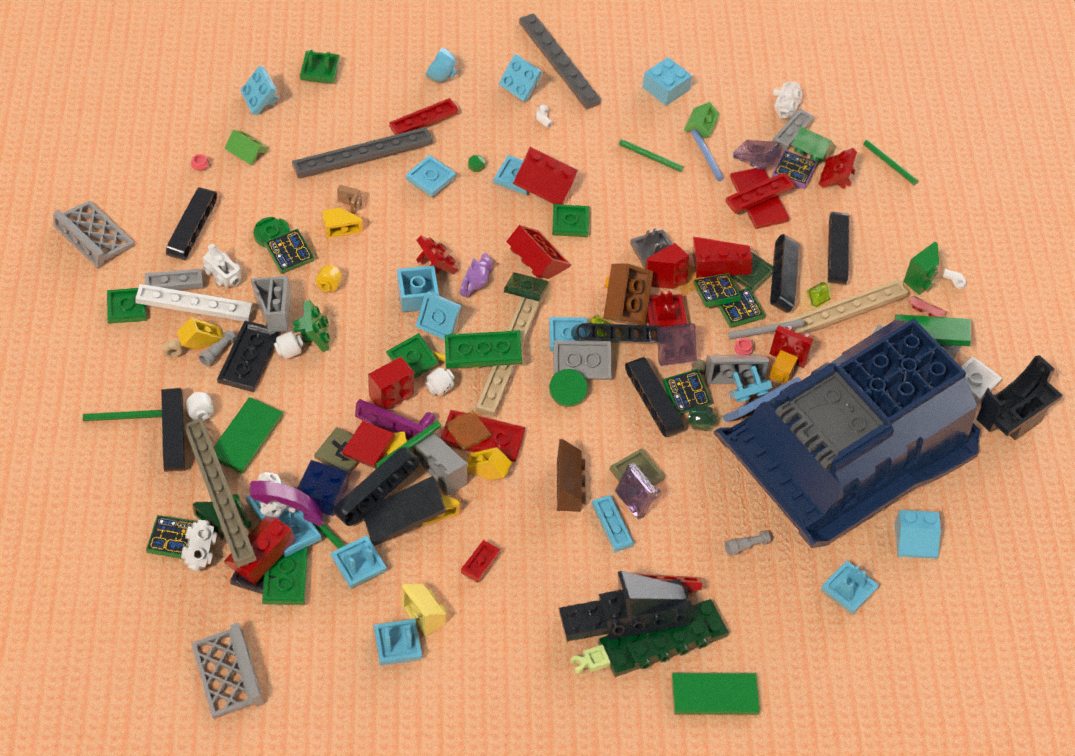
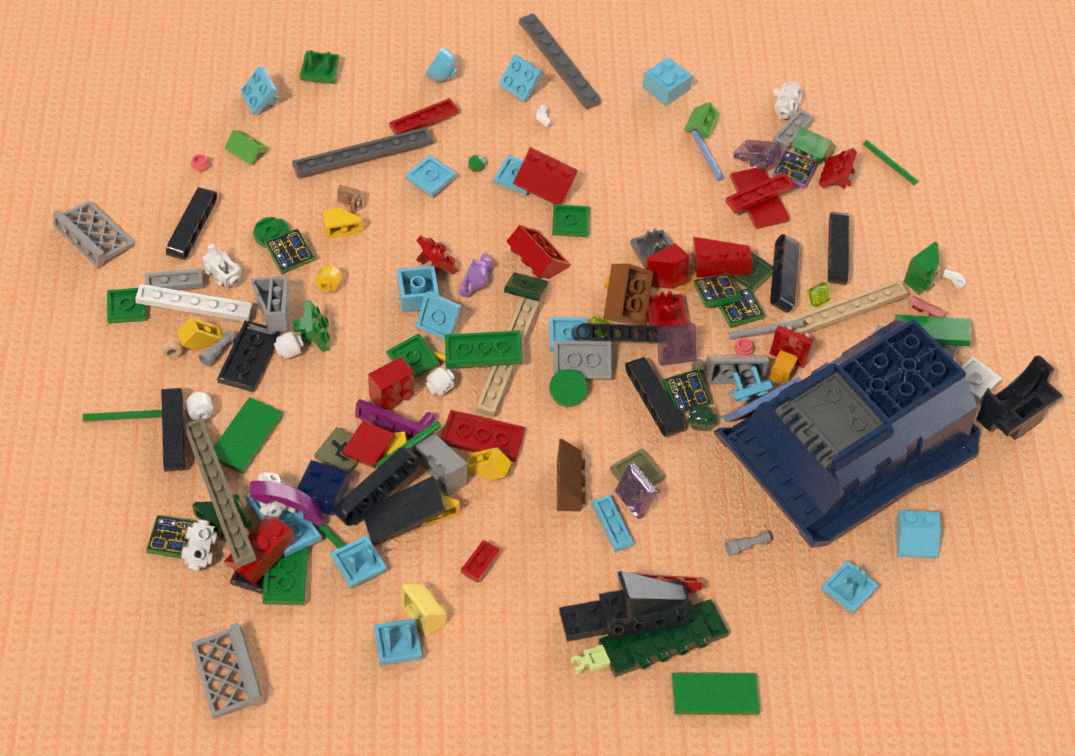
(468, 430): clear yellow piece -> none
(651, 155): green bar -> none

